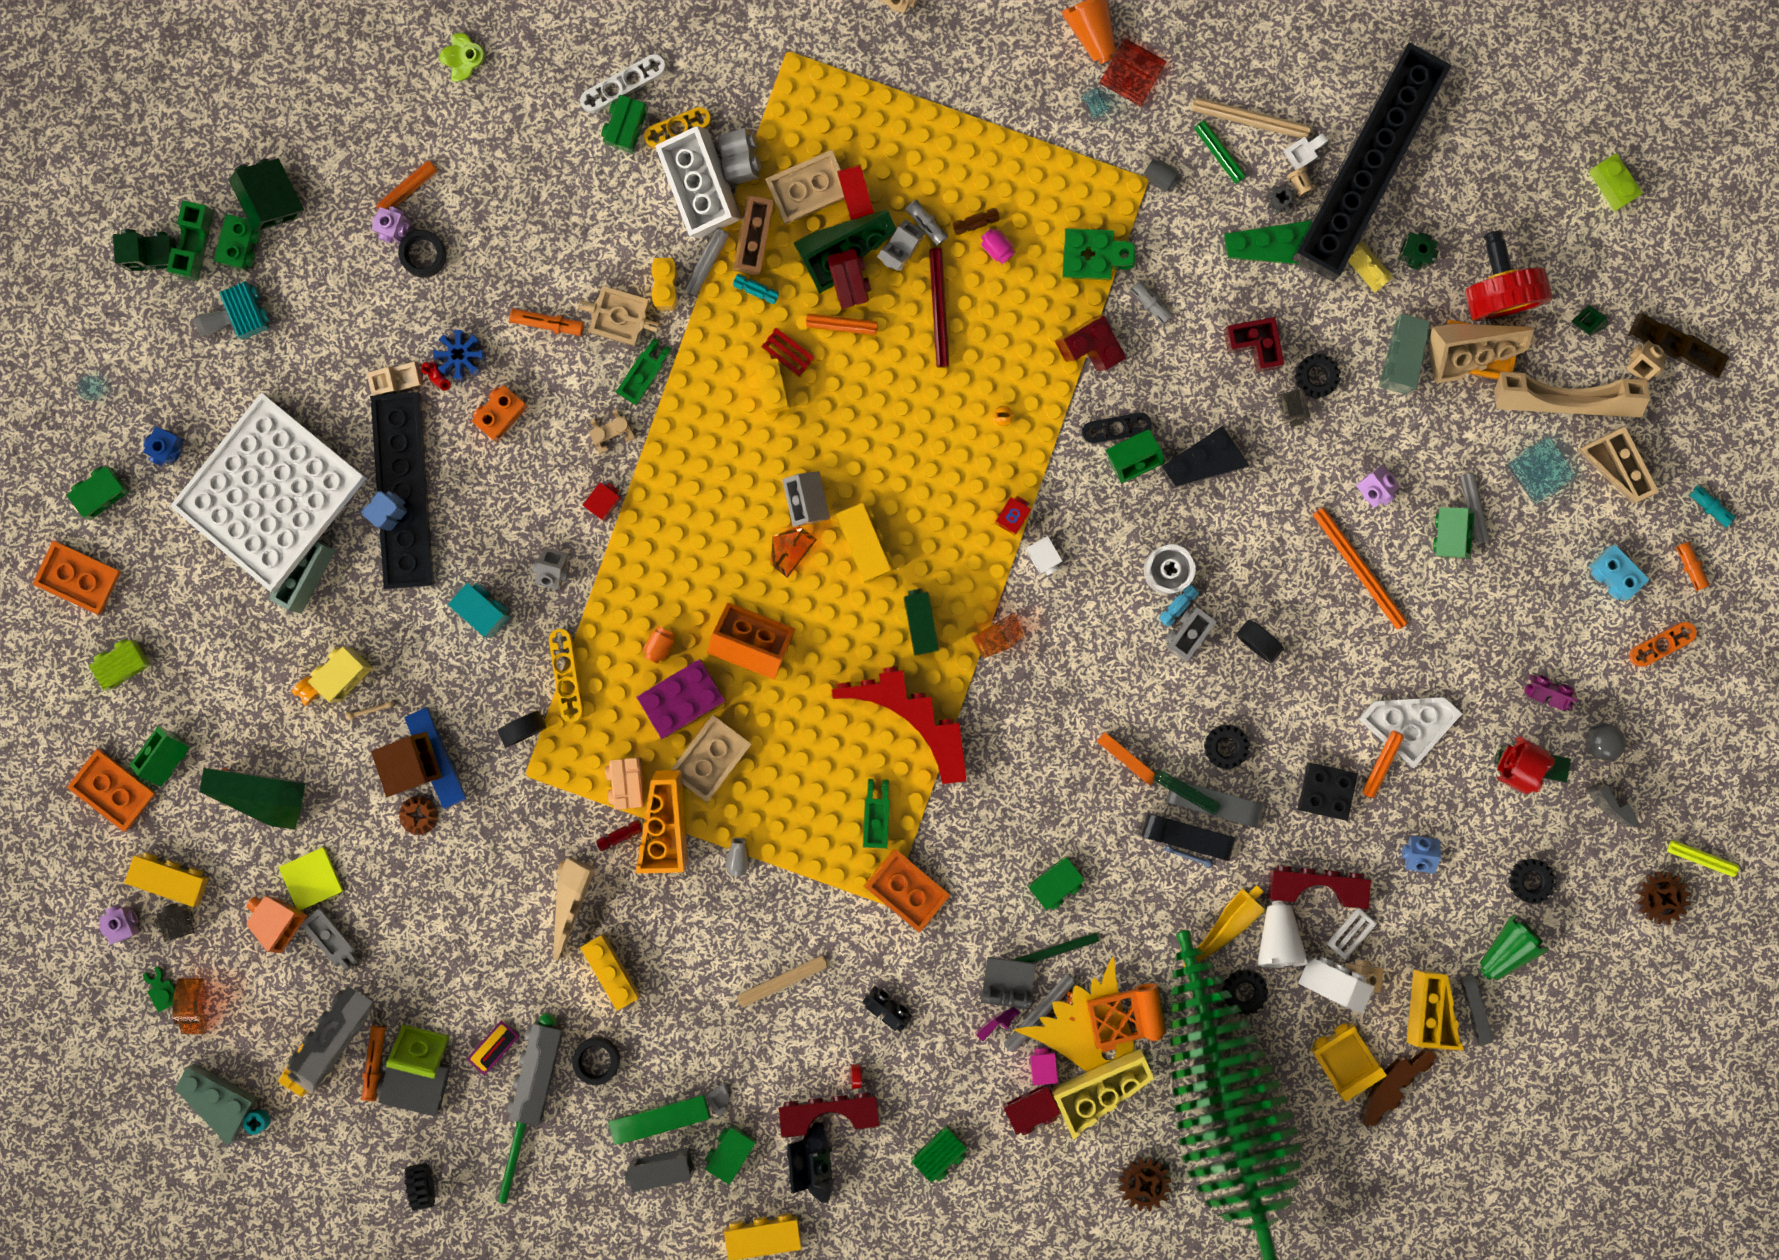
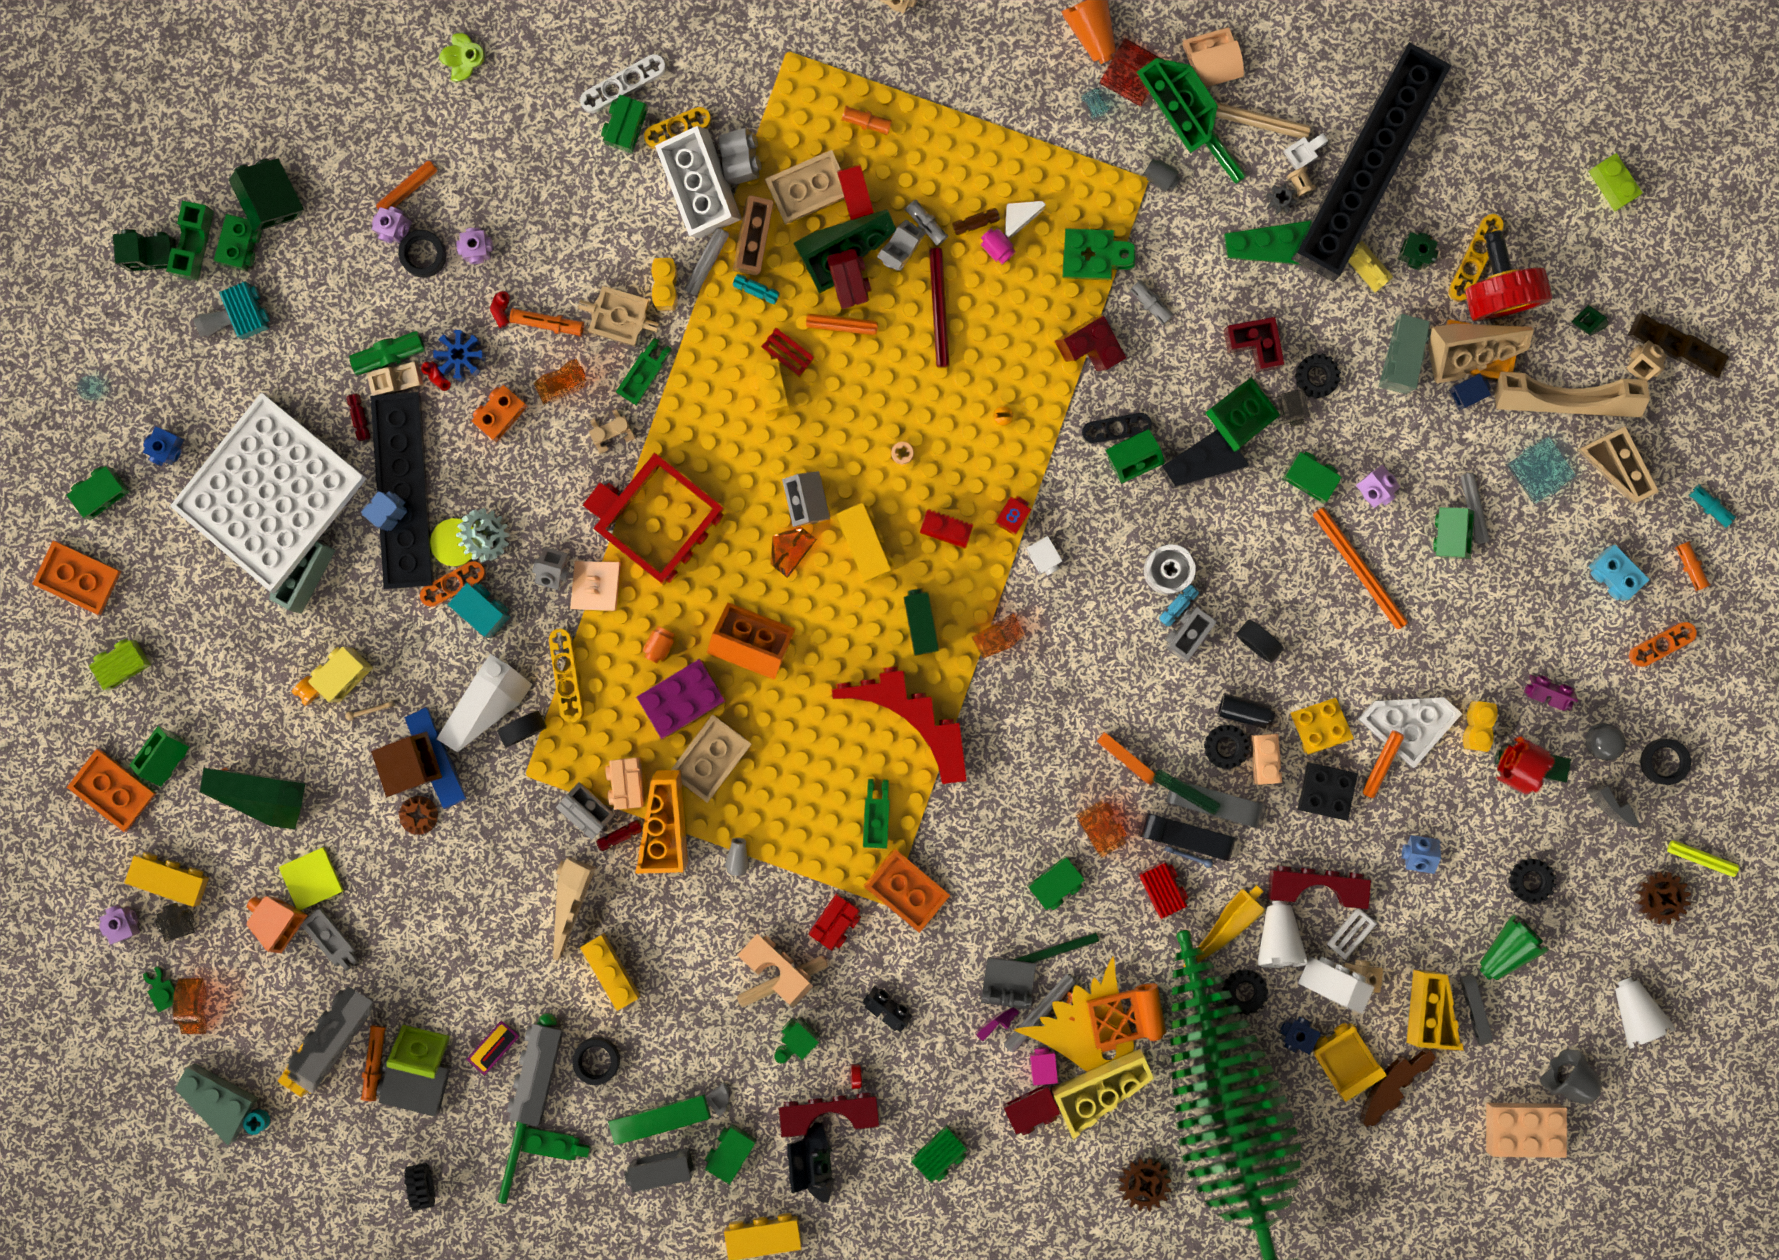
(358, 417): none -> dark red axle
(386, 353): none -> green piece
(443, 580): none -> orange beam
(445, 543): none -> neon yellow tile
(477, 542): none -> light aqua gear
(478, 253): none -> lavender brick
(487, 699): none -> white wedge
(498, 308): none -> red arm
(553, 1144): none -> green hinge
(560, 382): none -> clear orange brick
(585, 810): none -> light grey brick
(595, 585): none -> light nougat piece
(630, 492): none -> red window
(792, 983): none -> light nougat arch
(798, 1040): none -> green brick
(834, 922): none -> red brick
(866, 120): none -> orange pin
(899, 446): none -> light nougat bush
(946, 528): none -> red brick
(1020, 214): none -> white slope
(1101, 828): none -> clear orange brick
(1163, 890): none -> red brick
(1181, 100): none -> green wedge
(1215, 57): none -> light nougat brick
(1242, 414): none -> green plate
(1246, 711): none -> black brick
(1266, 759): none -> light nougat brick
(1307, 1038): none -> dark blue brick
(1312, 477): none -> green brick
(1321, 726): none -> yellow hinge
(1470, 391): none -> dark blue brick
(1474, 257): none -> yellow beam
(1479, 732): none -> yellow brick
(1526, 1130): none -> light nougat brick
(1583, 1083): none -> dark grey piece
(1640, 1013): none -> white cone
(1684, 765): none -> black tyre

